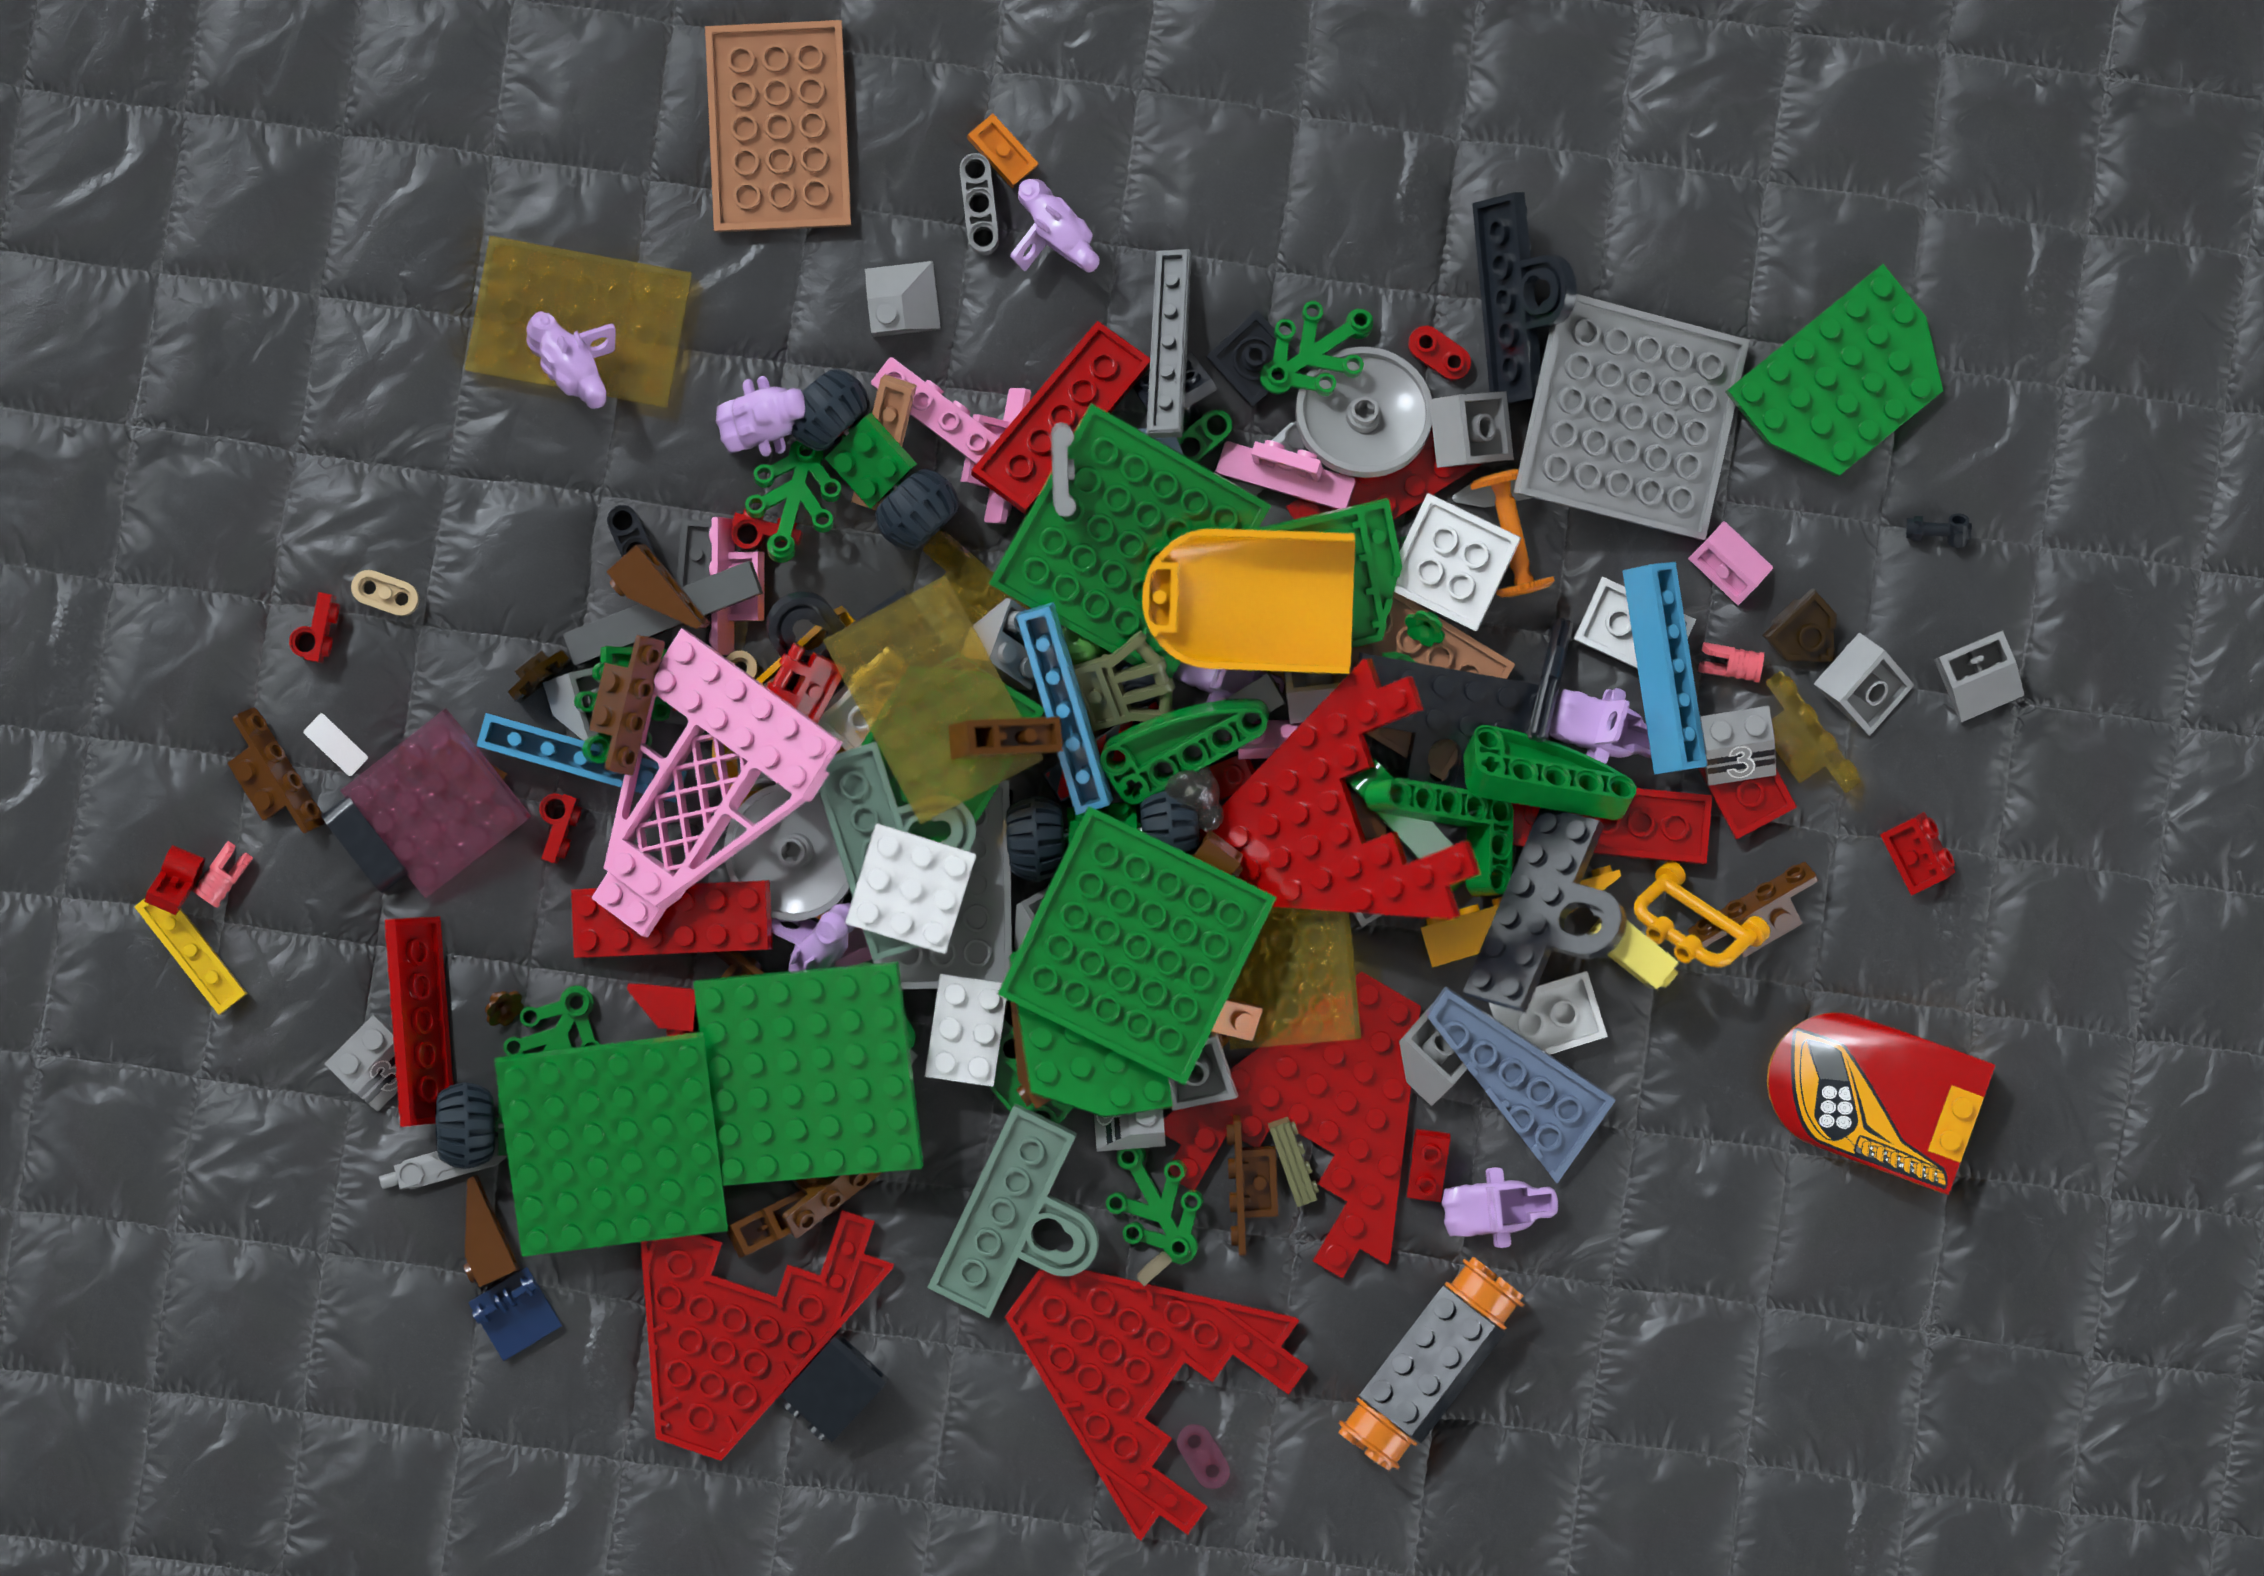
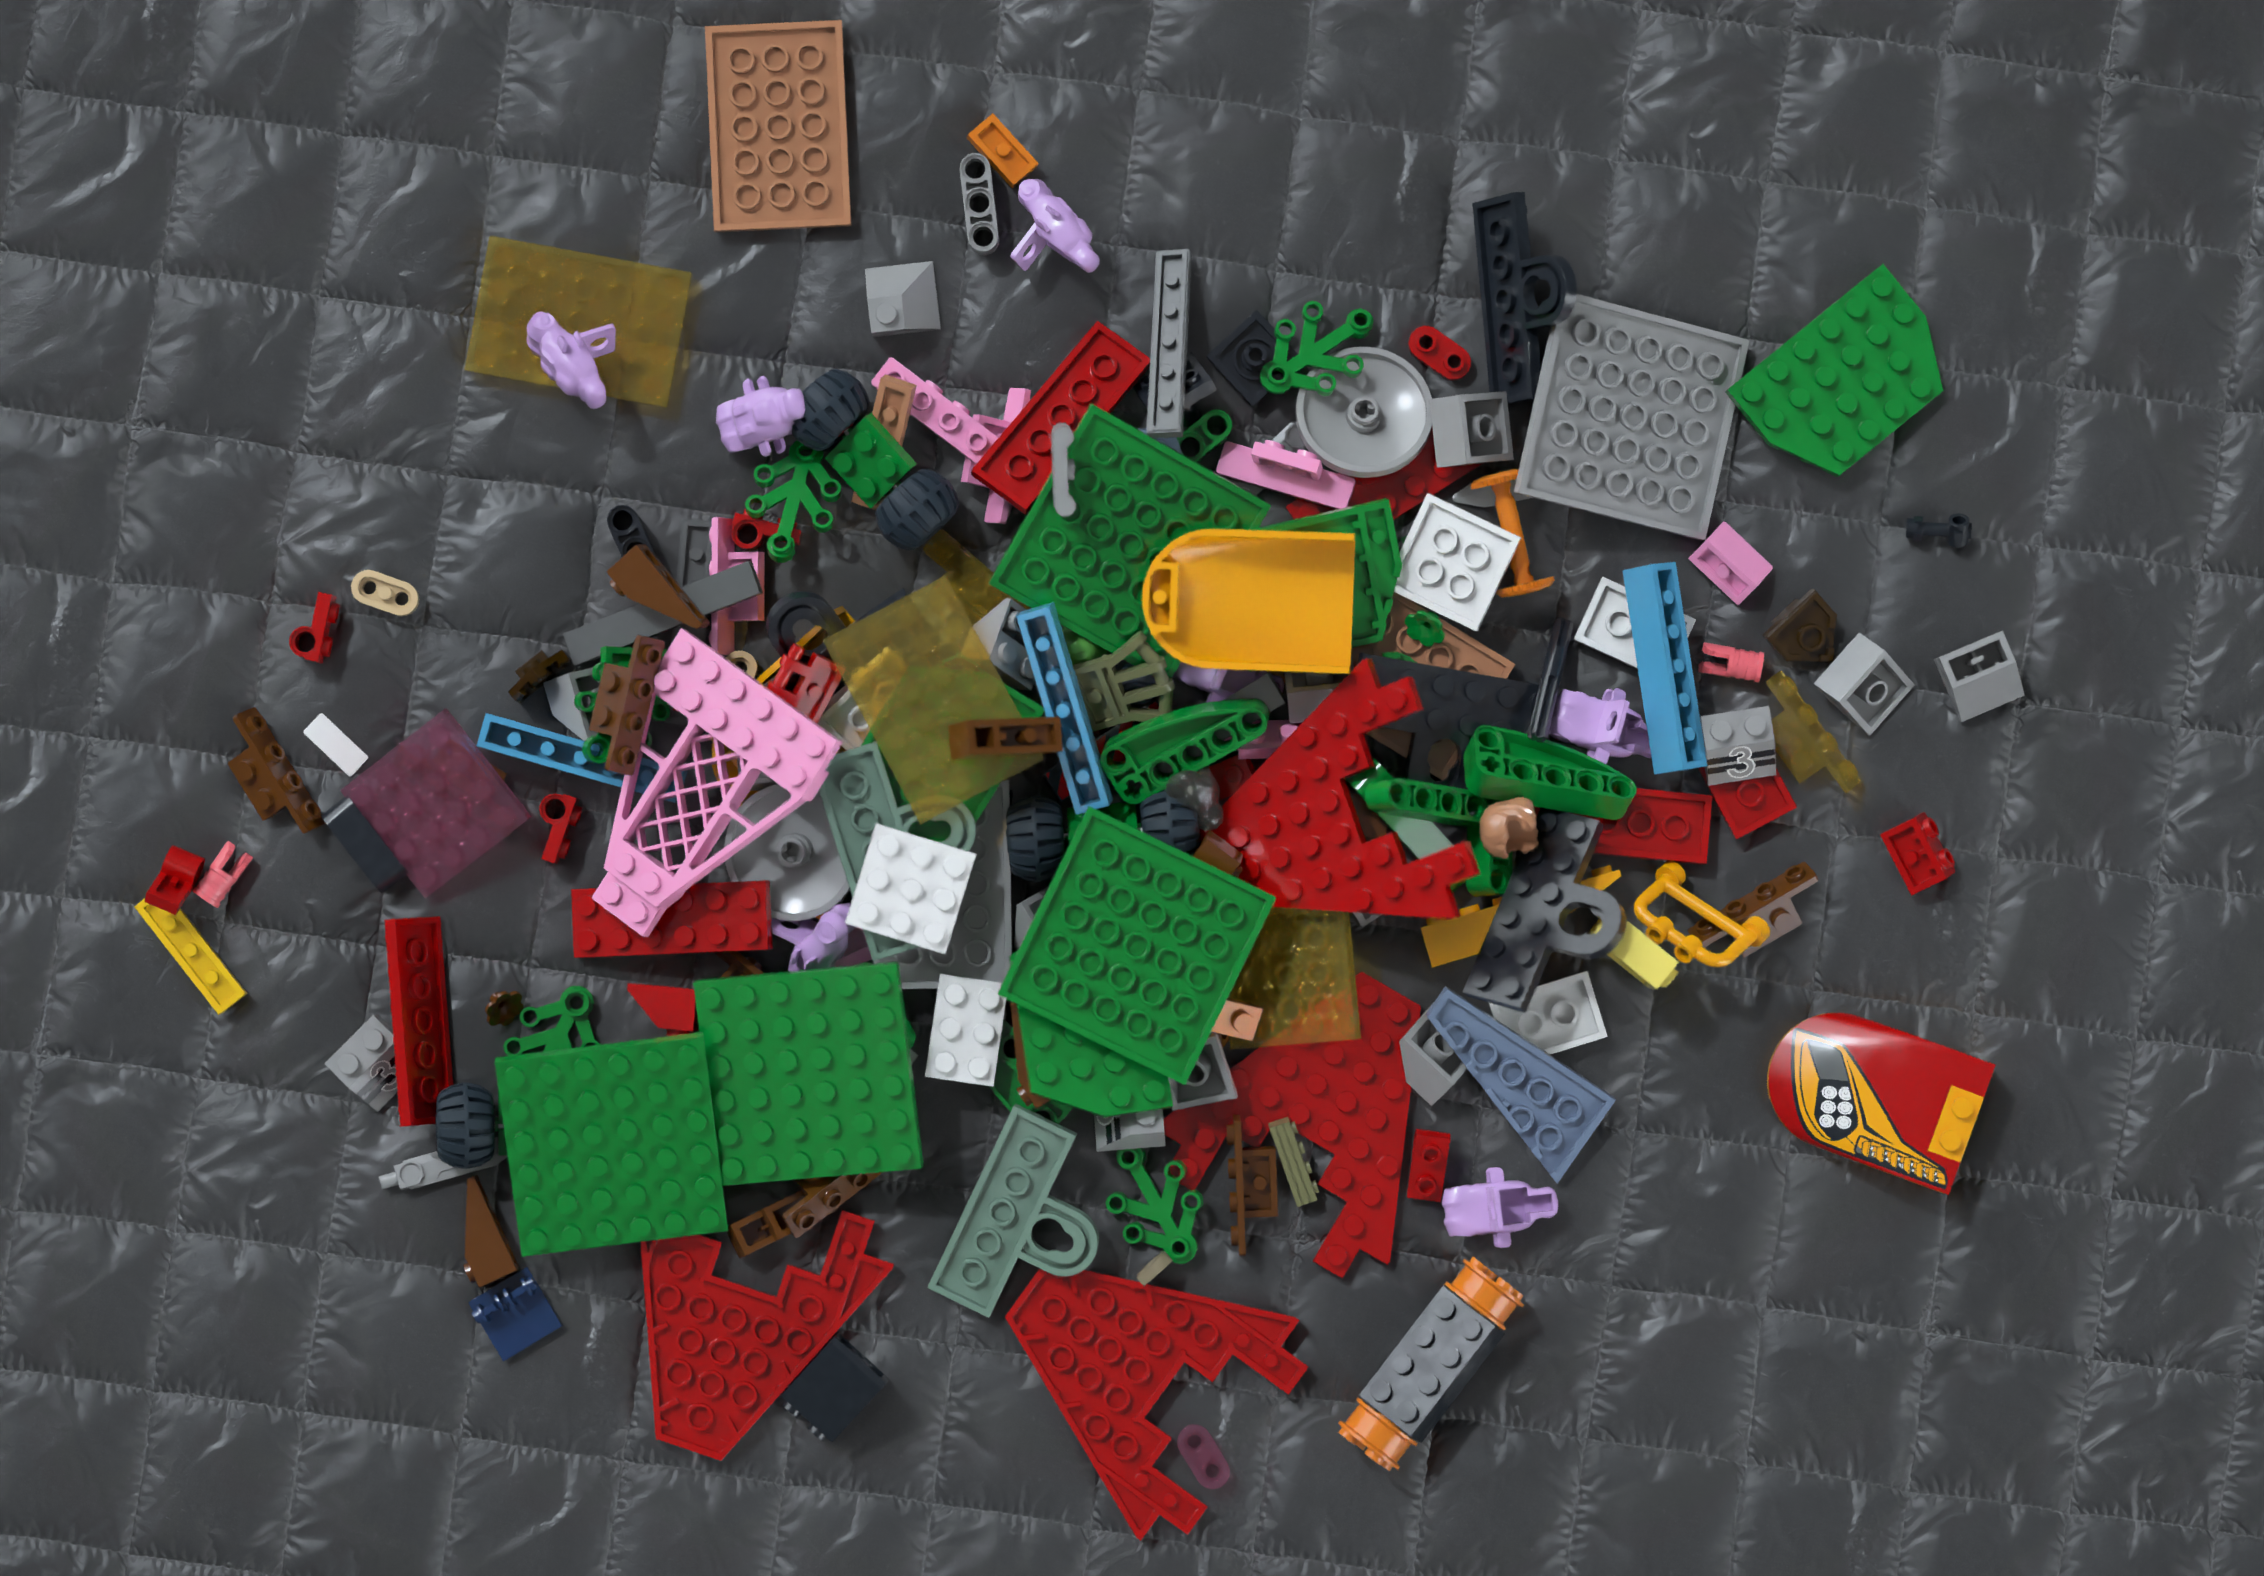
(1509, 827): none -> nougat hair

